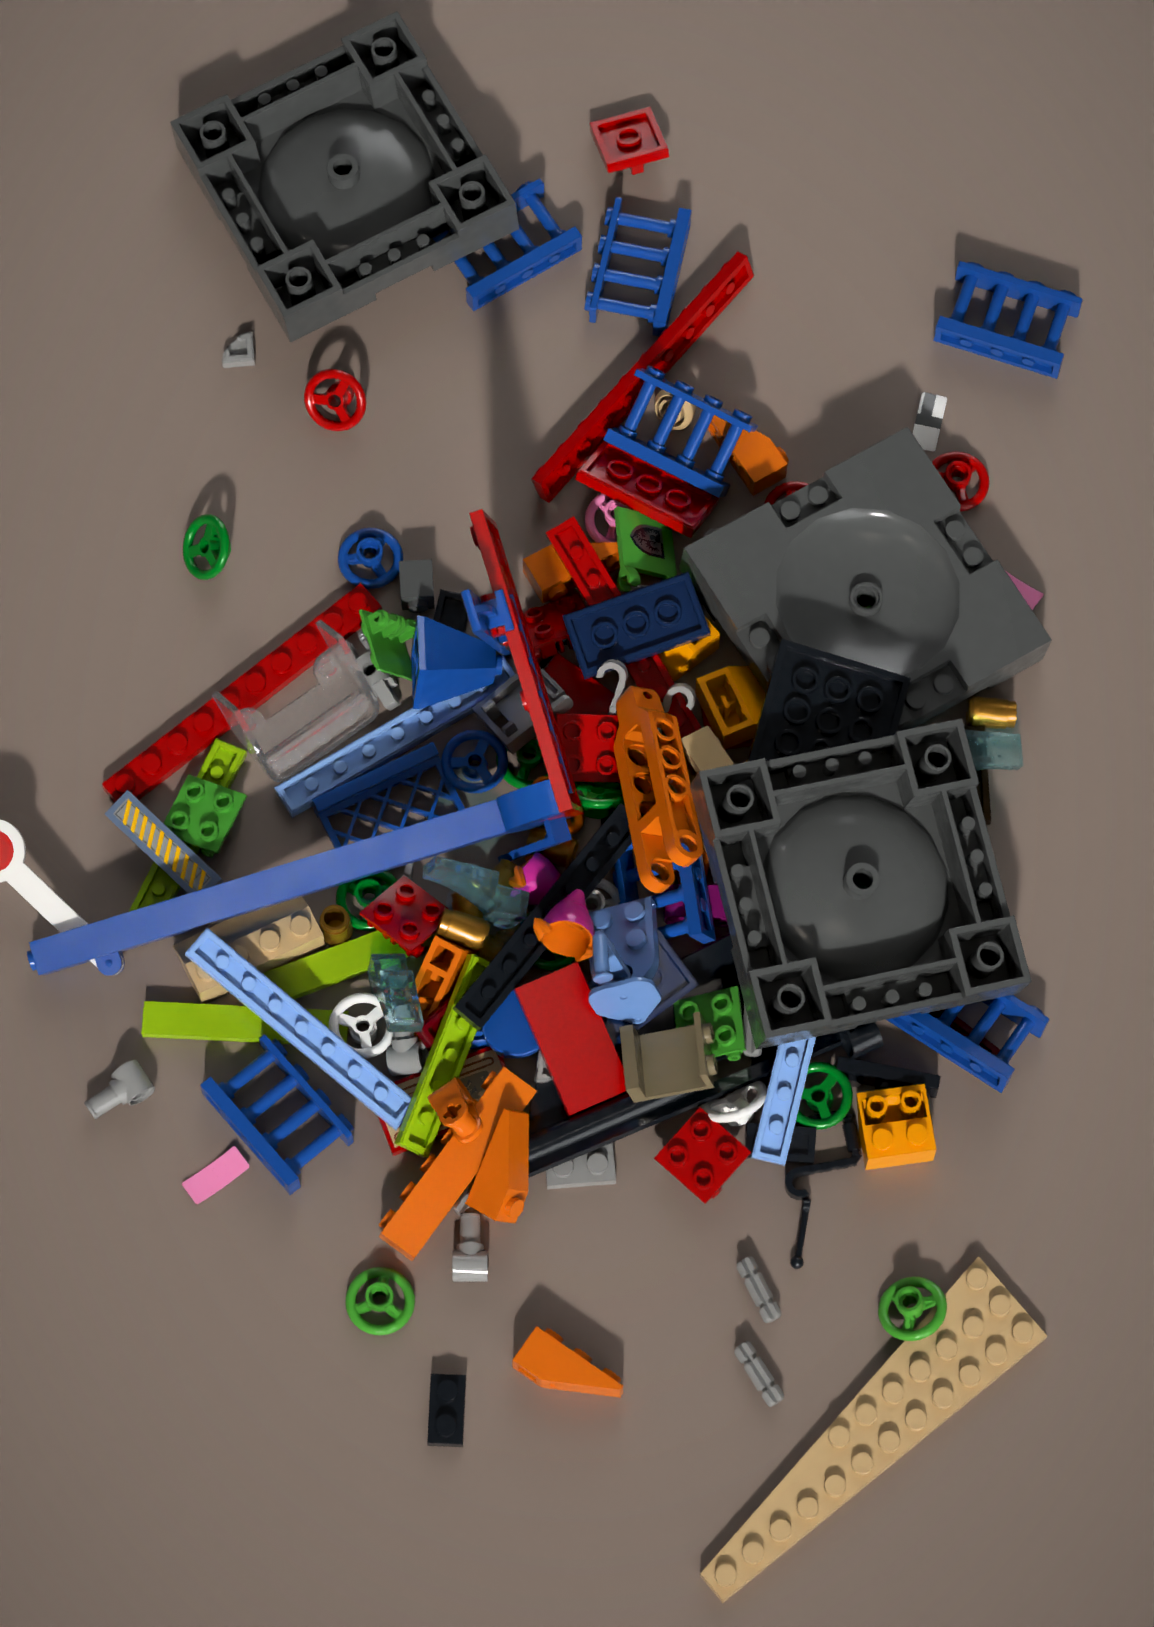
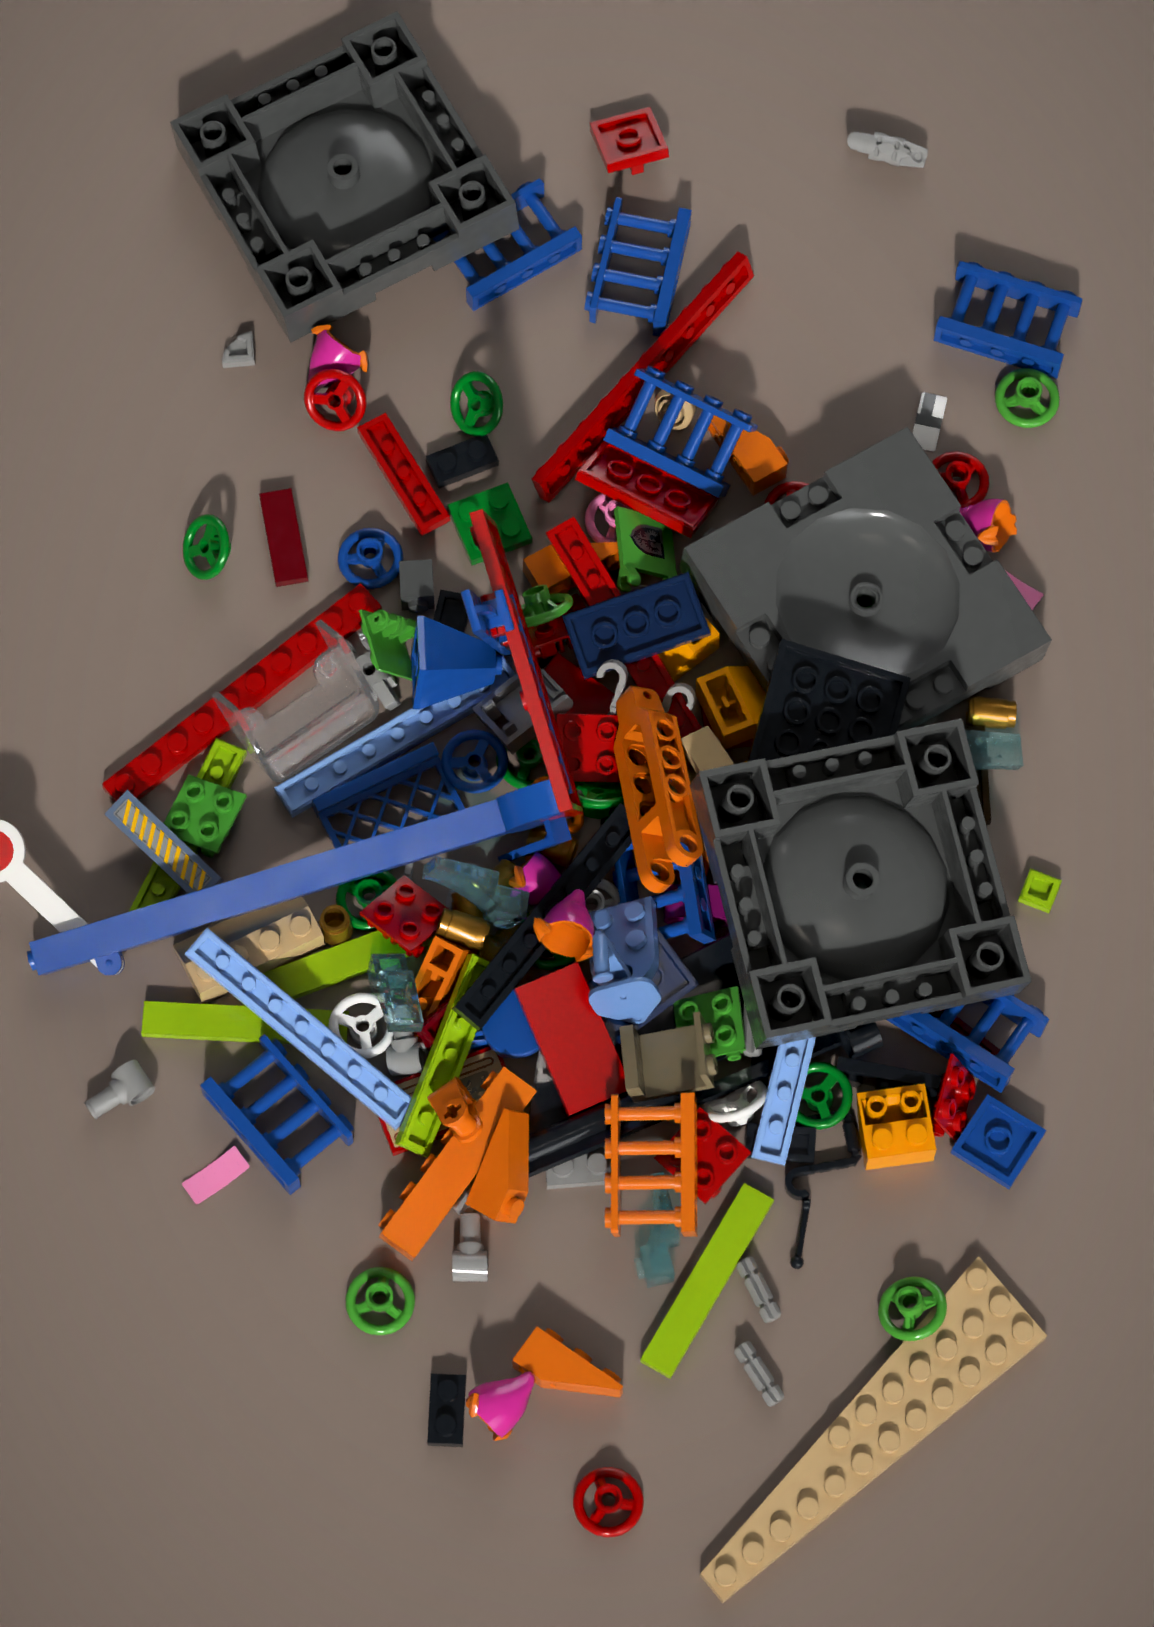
(283, 537): none -> dark red tile
(333, 354): none -> dark pink hat
(403, 474): none -> red plate
(462, 460): none -> black plate
(479, 403): none -> green piece
(501, 1403): none -> dark pink hat
(502, 508): none -> green plate
(541, 605): none -> bright green piece
(603, 1489): none -> red piece
(654, 1257): none -> clear light blue slope
(682, 1147): none -> orange fence
(707, 1281): none -> lime tile
(890, 149): none -> light grey hinge
(954, 1093): none -> red hinge
(991, 522): none -> hat
(998, 1141): none -> blue plate
(1031, 385): none -> bright green piece
(1039, 890): none -> lime tile

